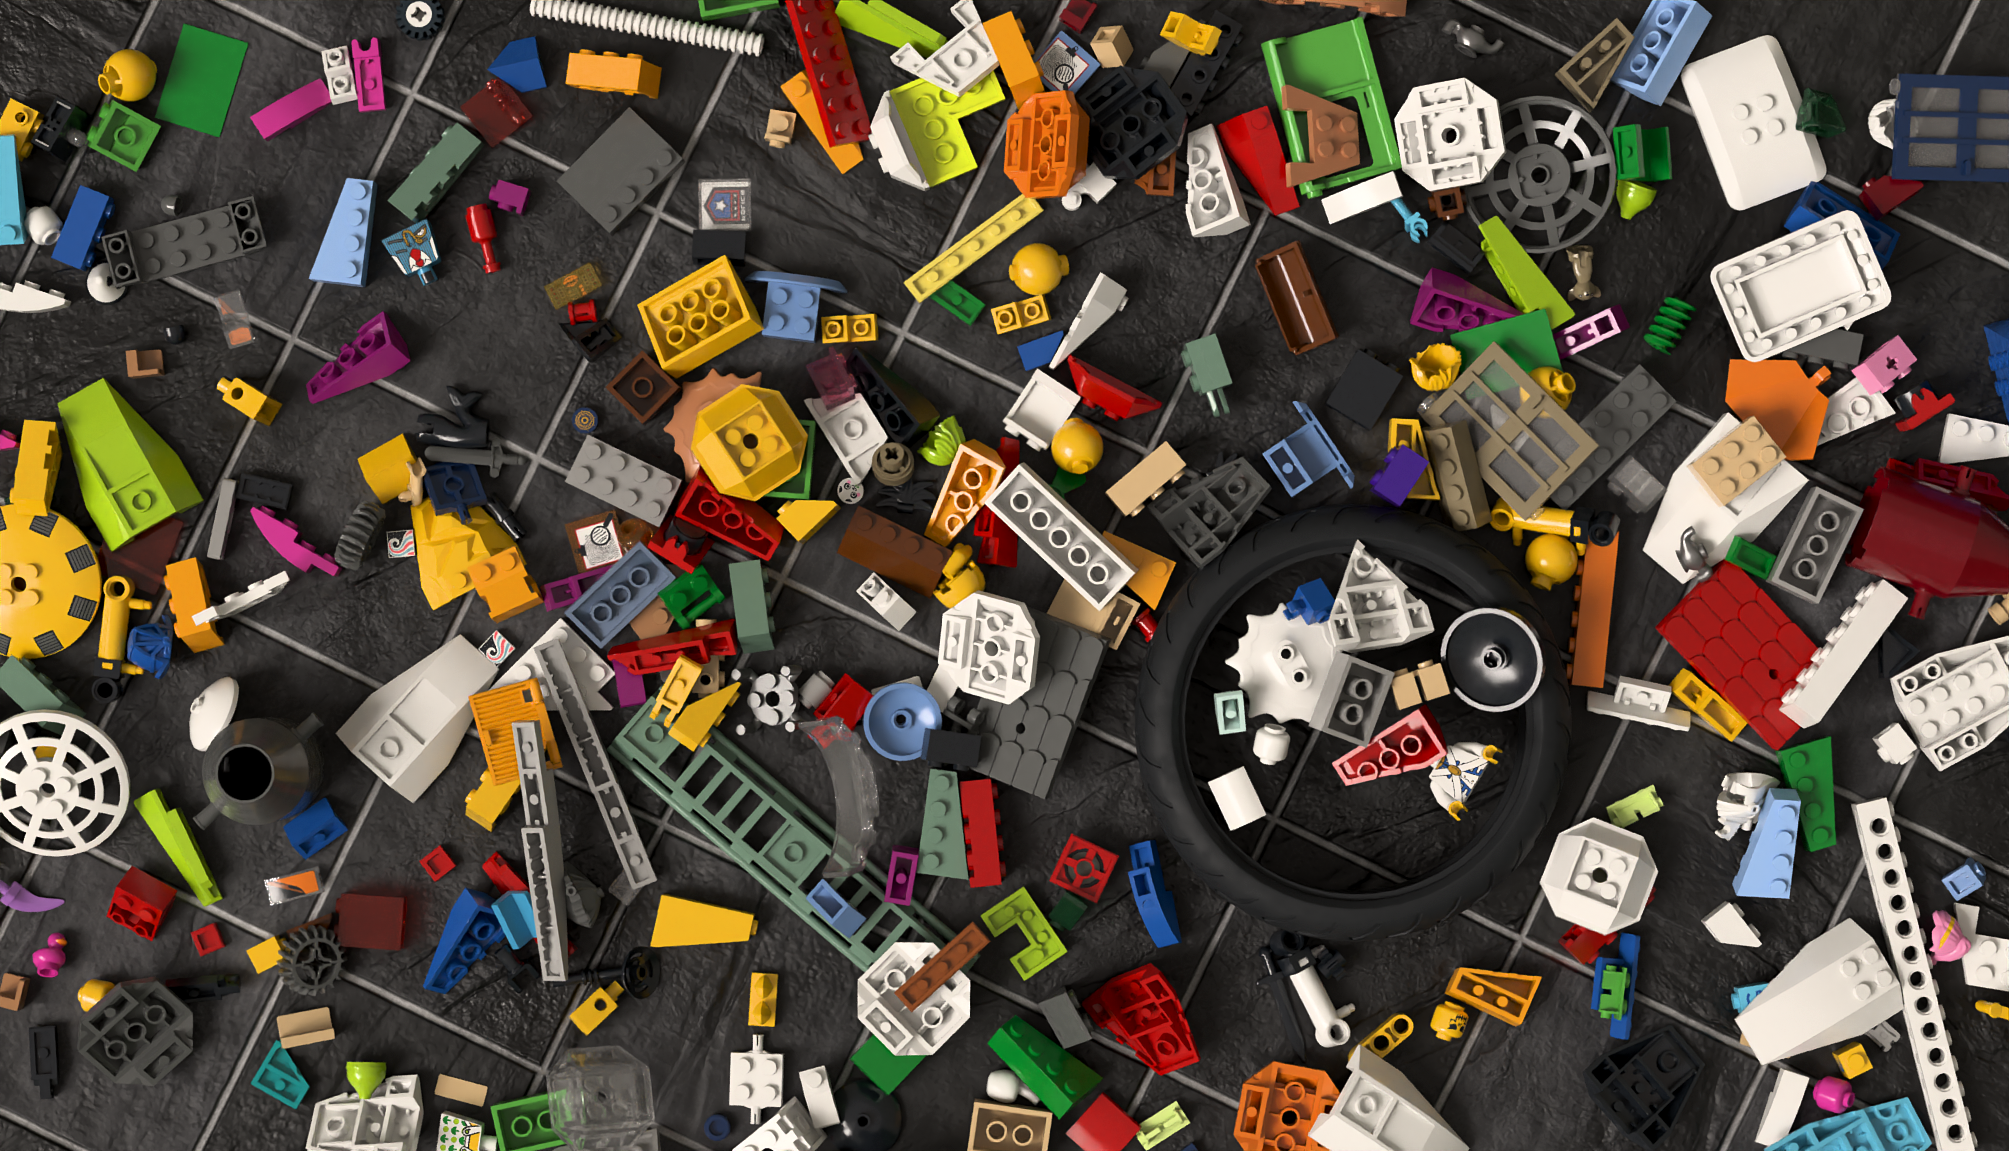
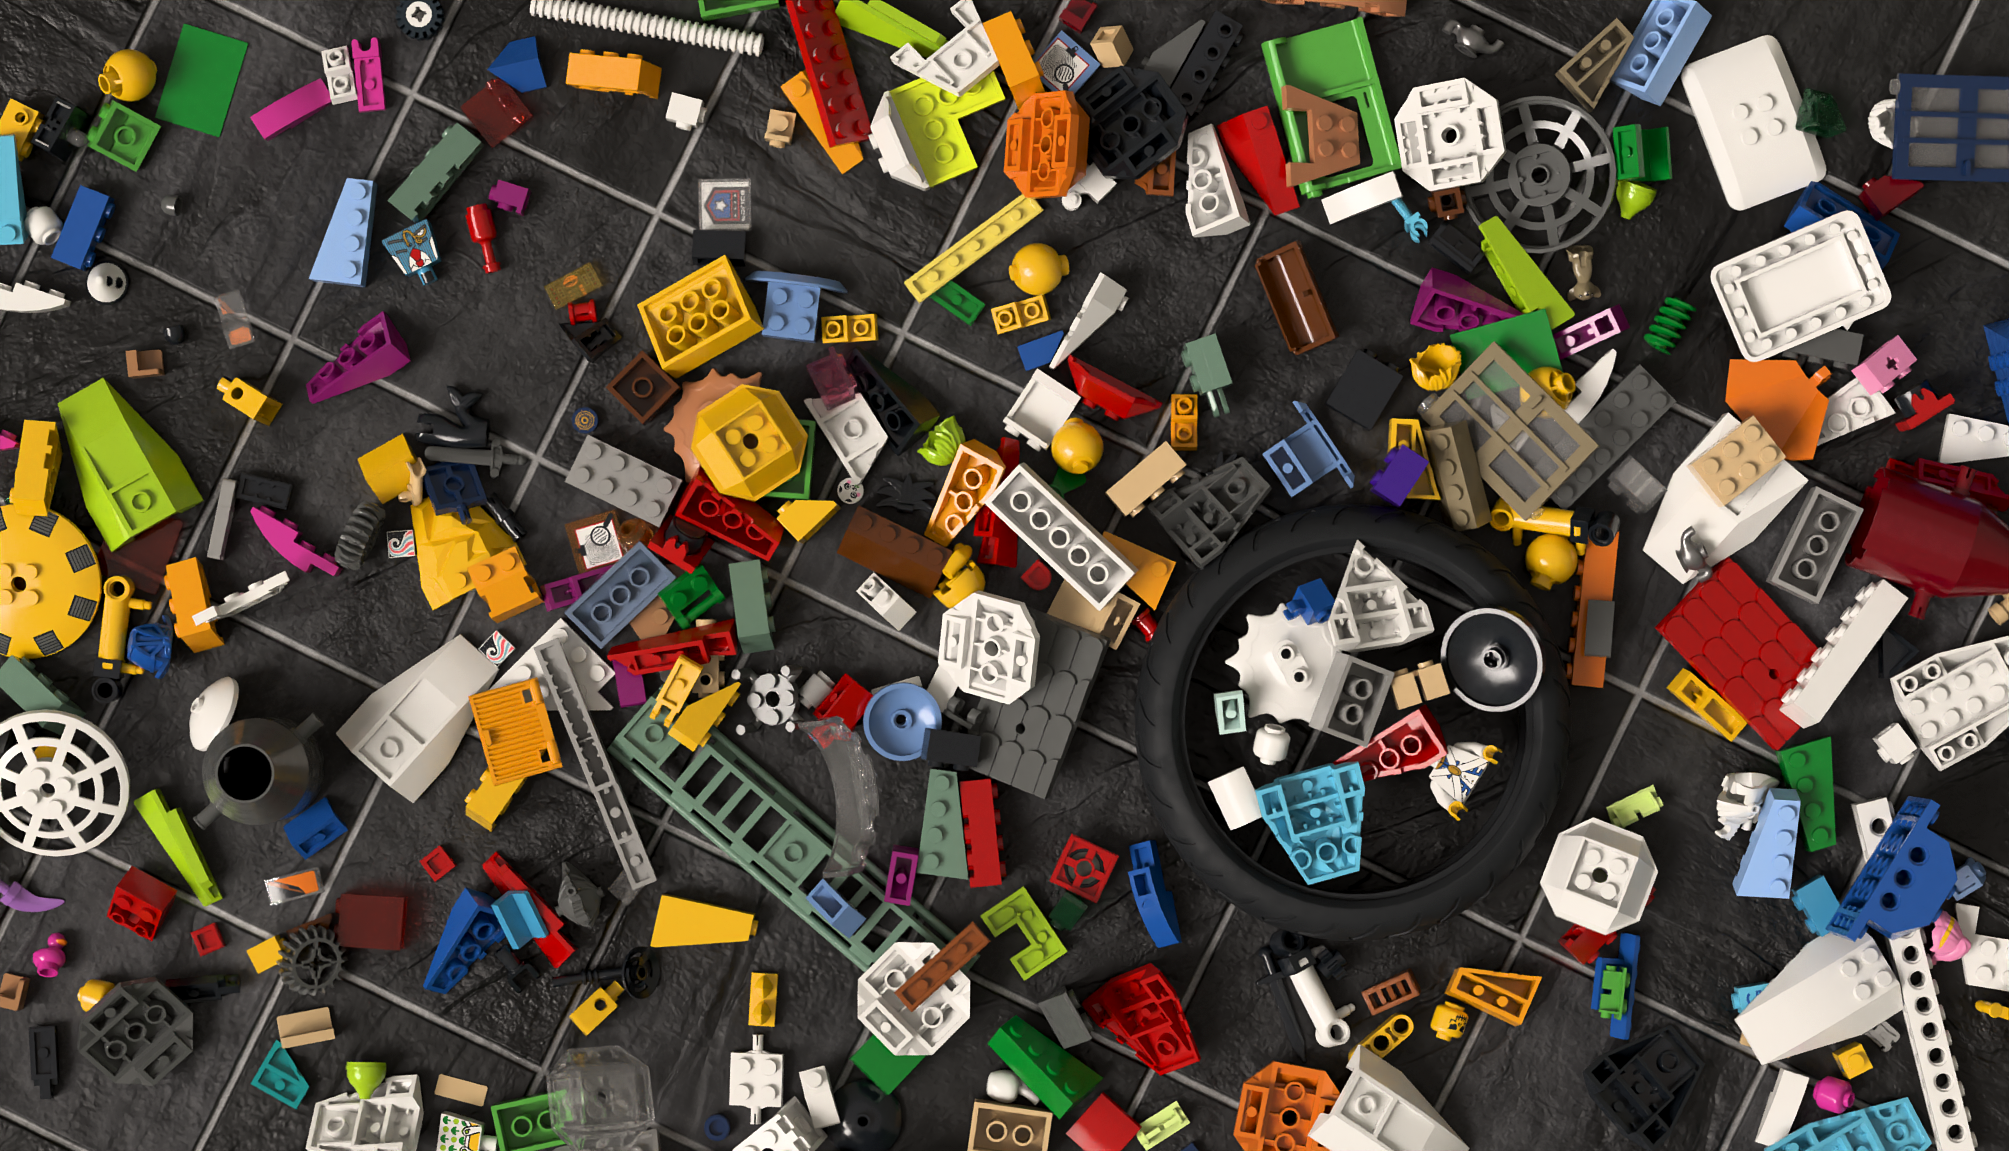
(185, 244): dark grey slope -> none
(542, 850): light grey slope -> none
(621, 171): dark grey slope -> none
(686, 111): none -> white brick
(893, 464): dark tan piece -> none
(1037, 576): none -> red tile
(1184, 422): none -> light orange slope
(1190, 34): yellow brick -> none
(1317, 818): none -> medium azure wedge
(1414, 992): none -> dark orange slope
(1591, 386): none -> white slope
(1599, 628): none -> dark grey slope
(1640, 702): white bracket -> none
(1728, 926): white slope -> none
(1750, 557): green tile -> none
(1817, 903): none -> dark azure brick
(1901, 880): none -> blue wedge

